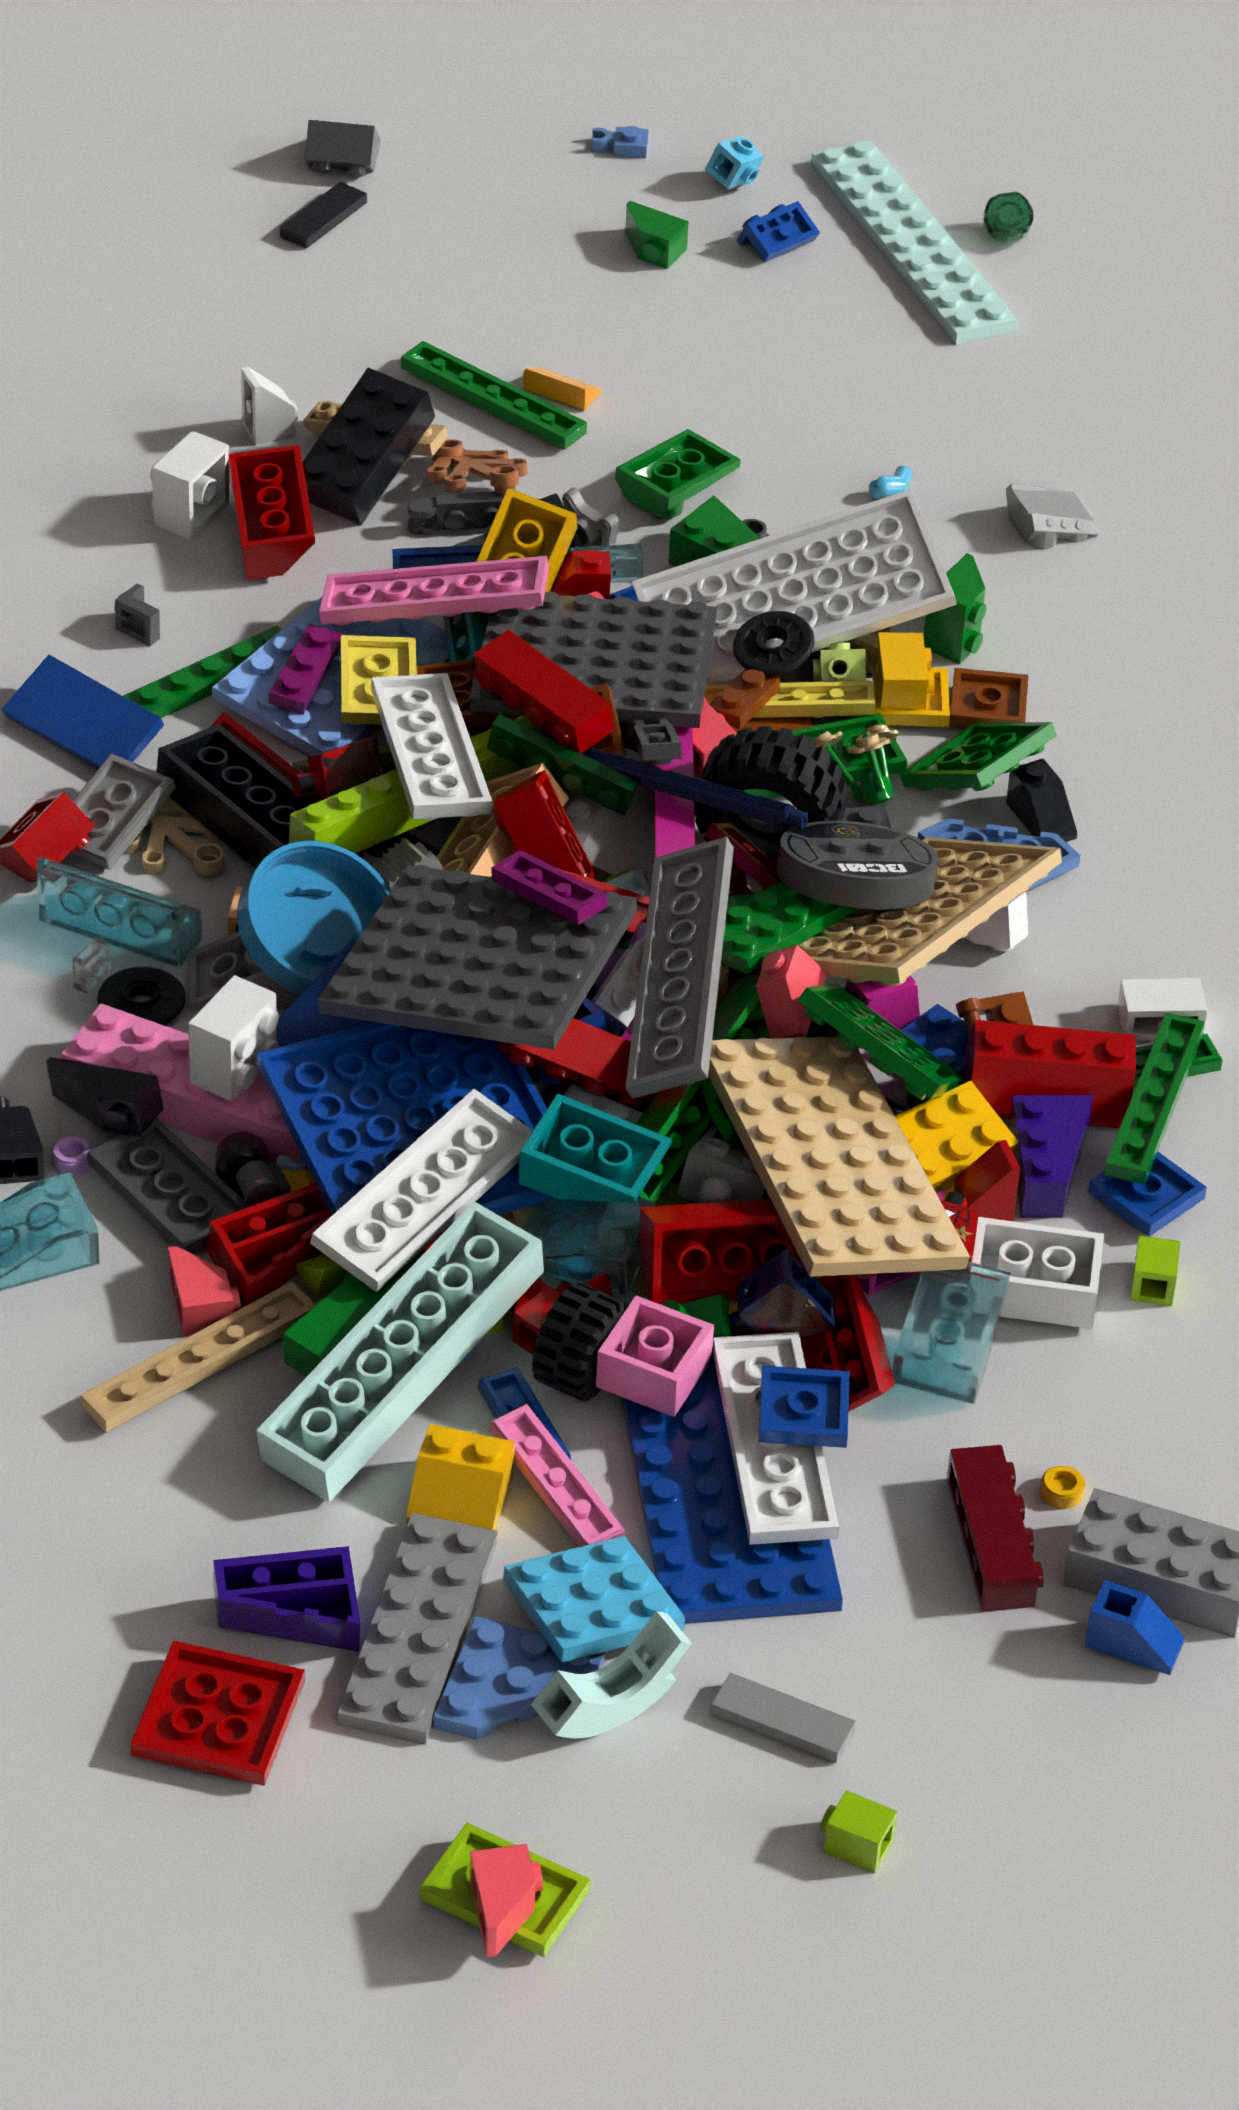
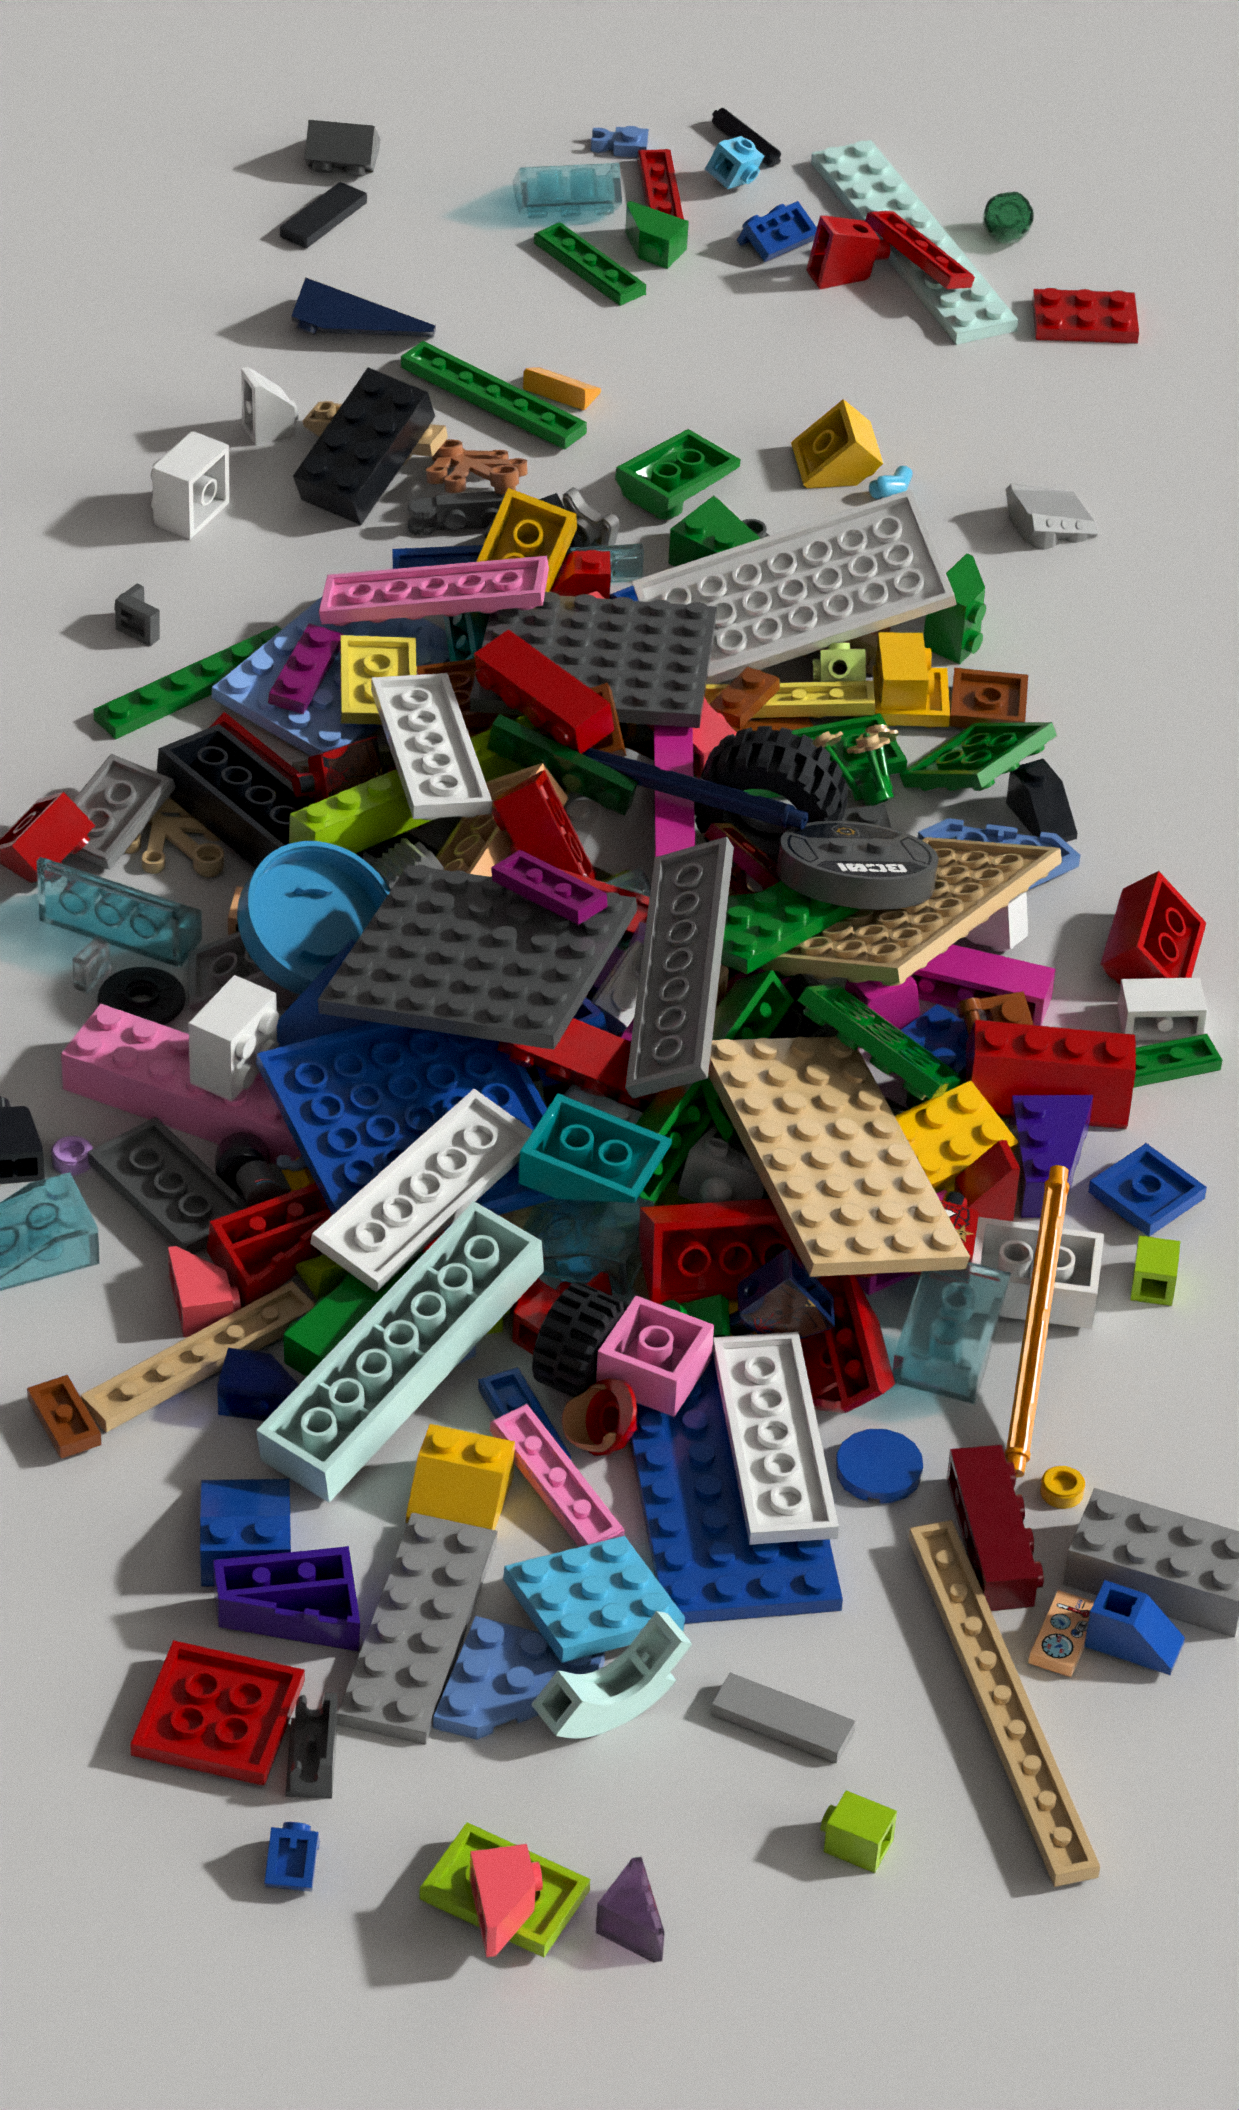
(64, 1416): none -> dark orange plate
(81, 714): blue tile -> none
(107, 1096): black slope -> none
(242, 1520): none -> blue slope
(252, 1385): none -> clear blue slope
(271, 509): red slope -> none
(292, 1857): none -> blue bracket
(312, 1749): none -> dark grey hinge
(339, 312): none -> dark blue wedge
(568, 189): none -> clear light blue slope
(590, 264): none -> green tile
(601, 1417): none -> red piece
(630, 1914): none -> clear purple slope
(657, 742): dark grey hinge -> none
(659, 181): none -> red tile
(735, 127): none -> black axle
(780, 985): coral slope -> none
(783, 625): black wheel -> none
(804, 1406): blue plate -> none
(837, 449): none -> yellow slope
(844, 252): none -> red torso
(879, 1465): none -> blue tile
(920, 250): none -> red tile
(977, 974): none -> dark pink brick
(1004, 1704): none -> tan plate
(1037, 1319): none -> light orange piece
(1062, 1634): none -> light nougat tile
(1085, 315): none -> red plate
(1152, 933): none -> red slope
(1154, 1098): green plate -> none

